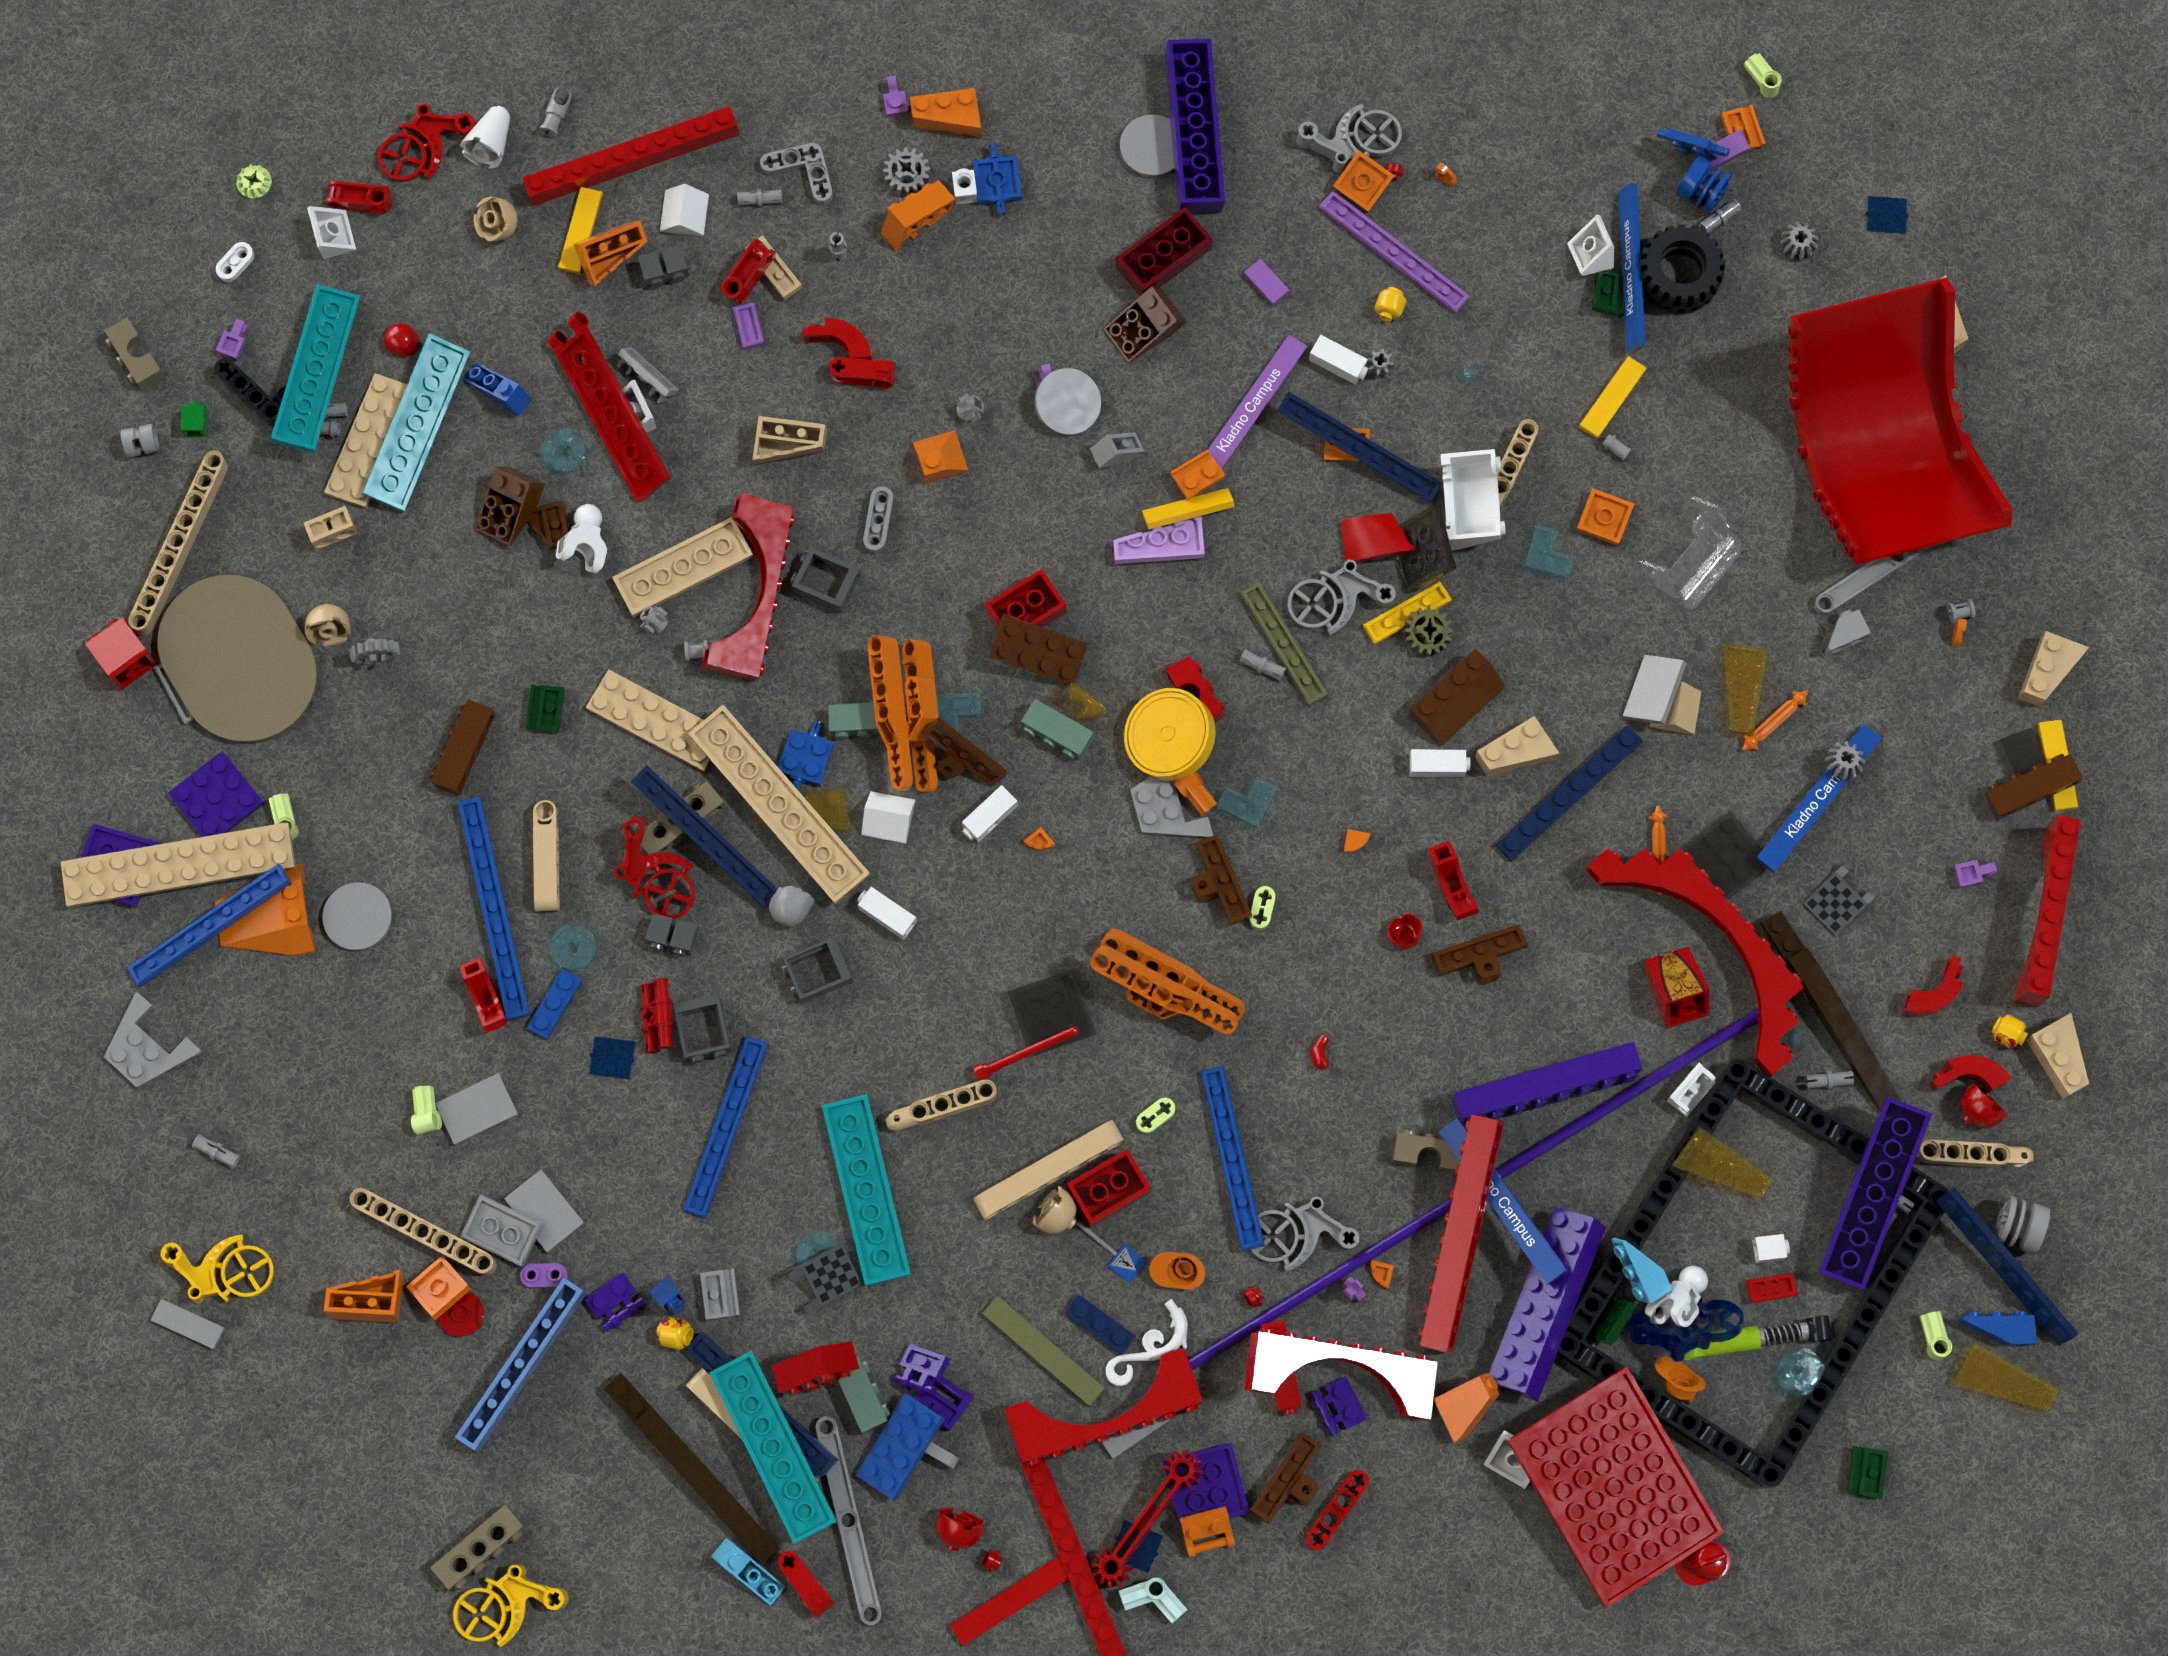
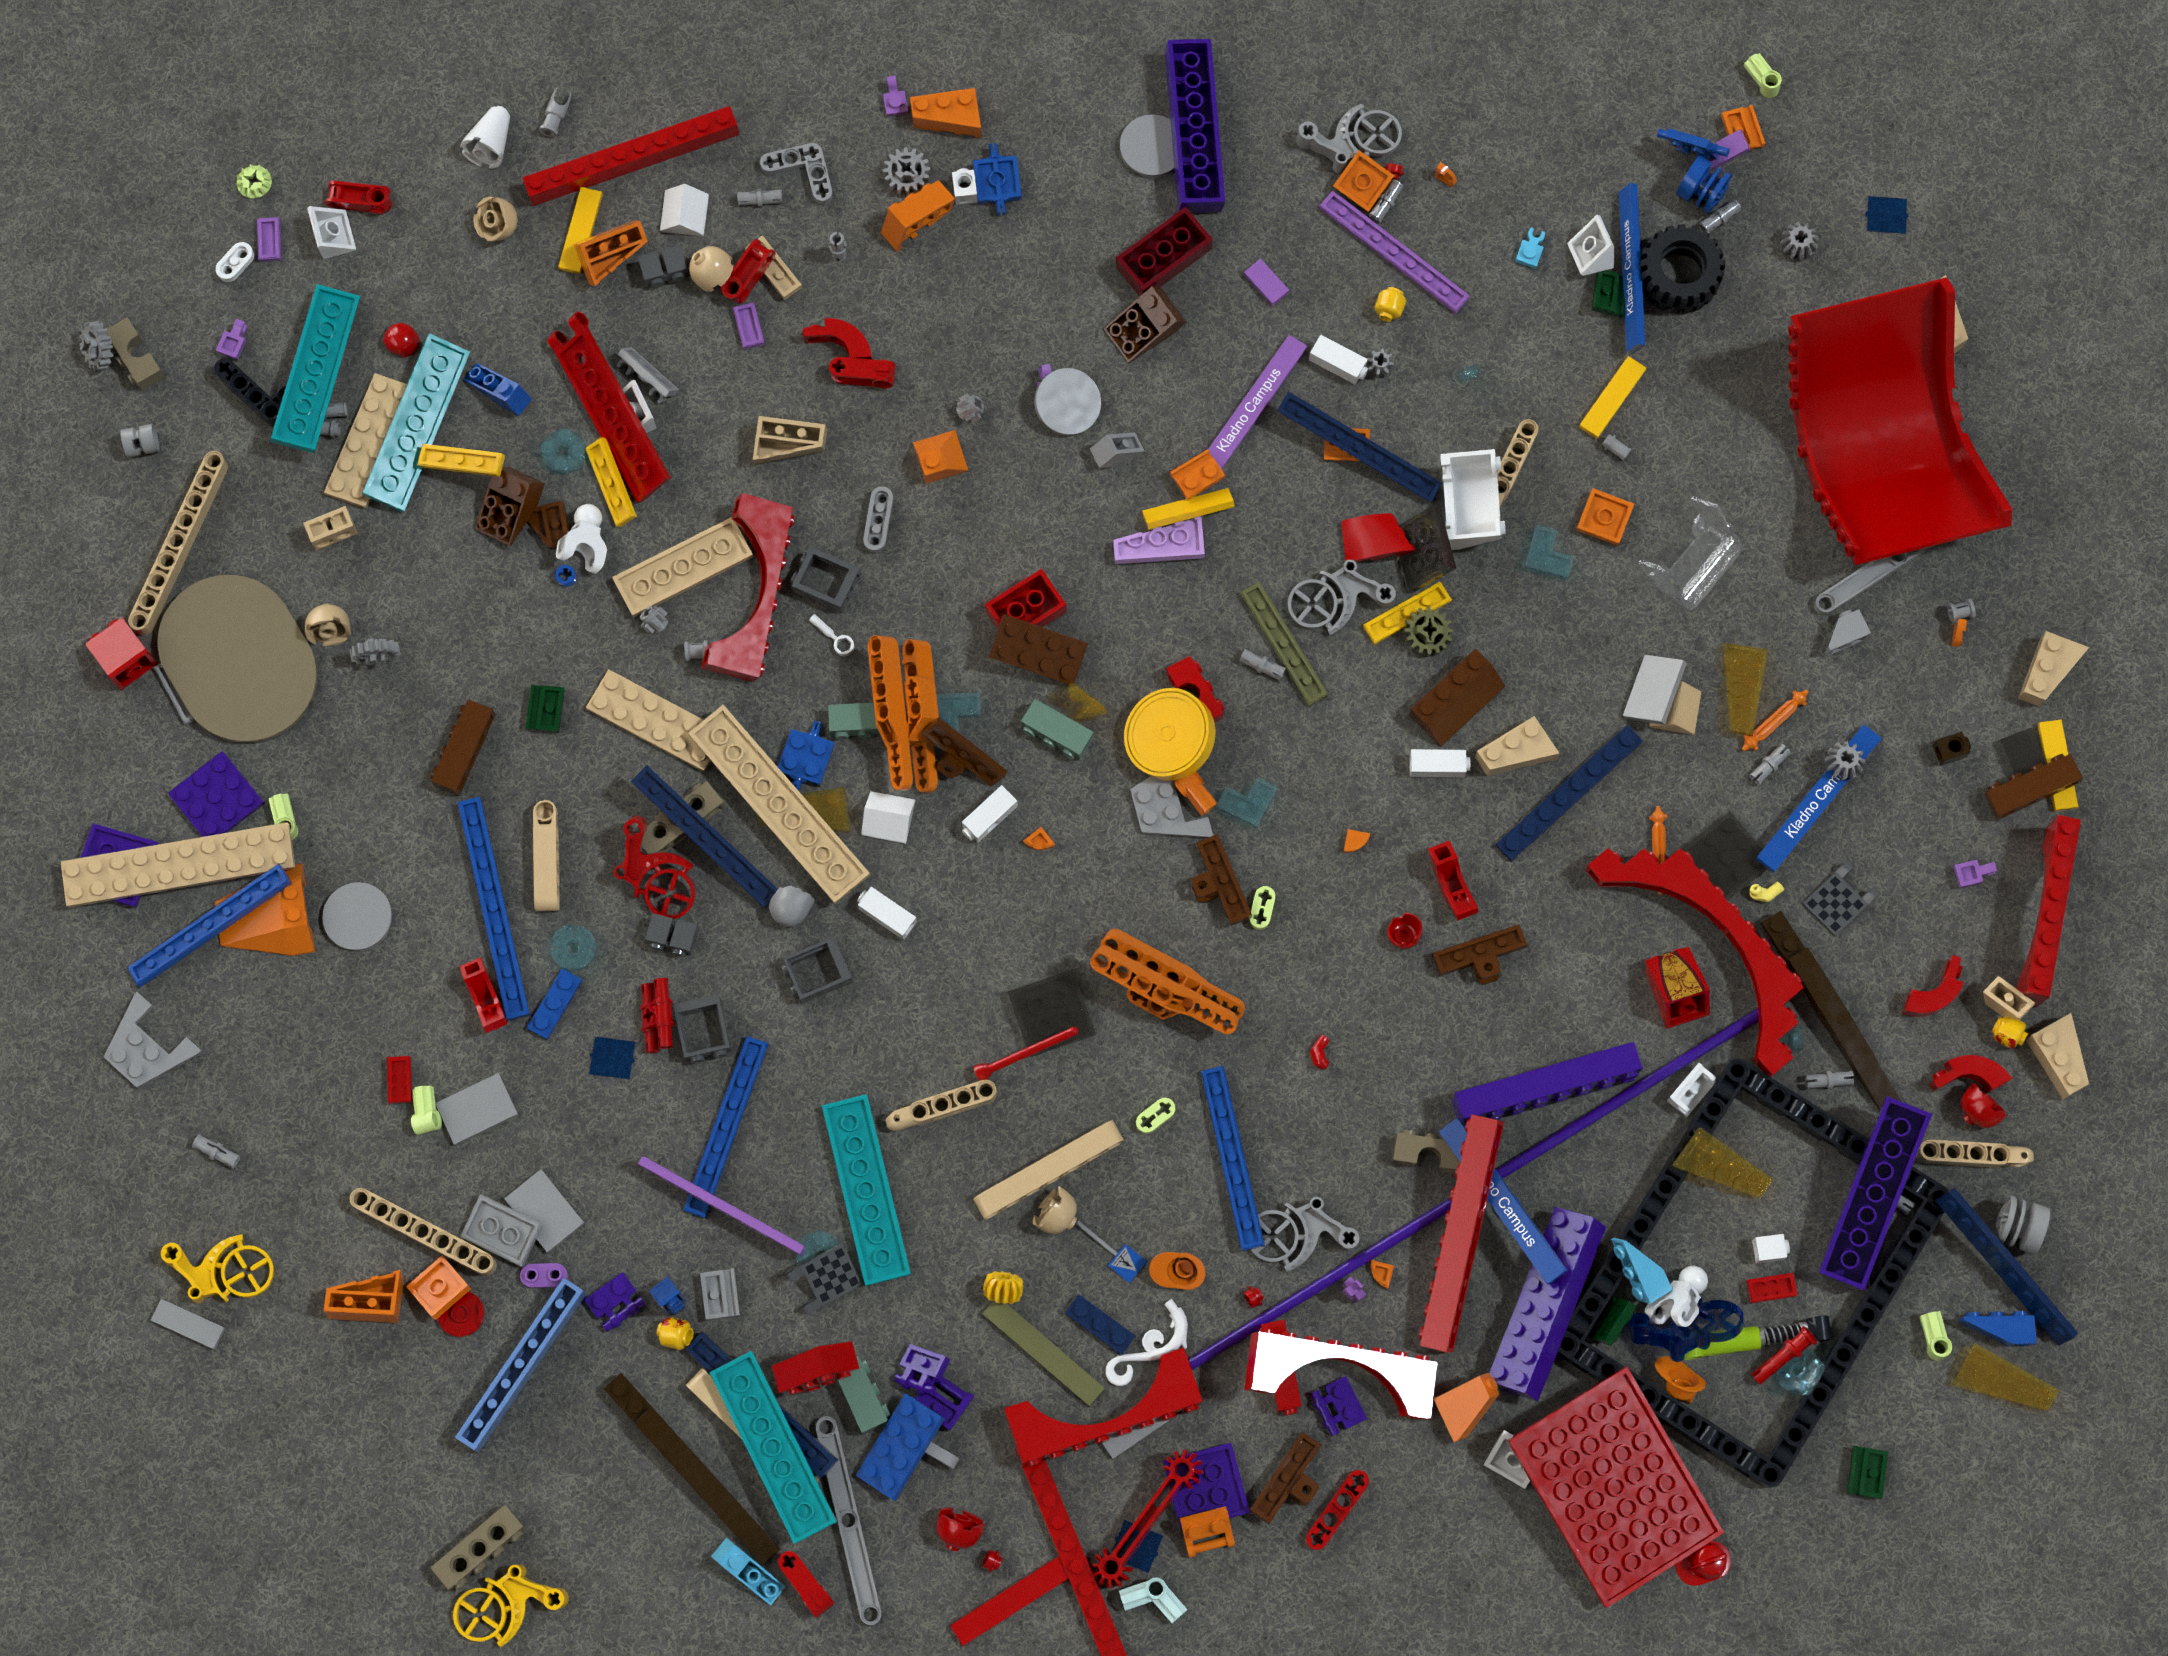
(96, 345): none -> light grey gear
(194, 420): green brick -> none
(269, 239): none -> medium lavender tile
(399, 1079): none -> red plate
(431, 128): red piece -> none
(461, 460): none -> yellow tile
(570, 580): none -> blue bush
(611, 482): none -> yellow tile
(710, 267): none -> tan cylinder
(722, 1206): none -> medium lavender tile
(826, 630): none -> white piece
(1003, 1287): none -> yellow gear
(1109, 1188): red brick -> none
(1386, 201): none -> light grey pin
(1530, 251): none -> medium azure plate
(1764, 894): none -> light yellow arm
(1769, 764): none -> light grey pin
(1792, 1348): none -> red pin
(1943, 752): none -> dark brown brick
(2007, 999): none -> tan slope

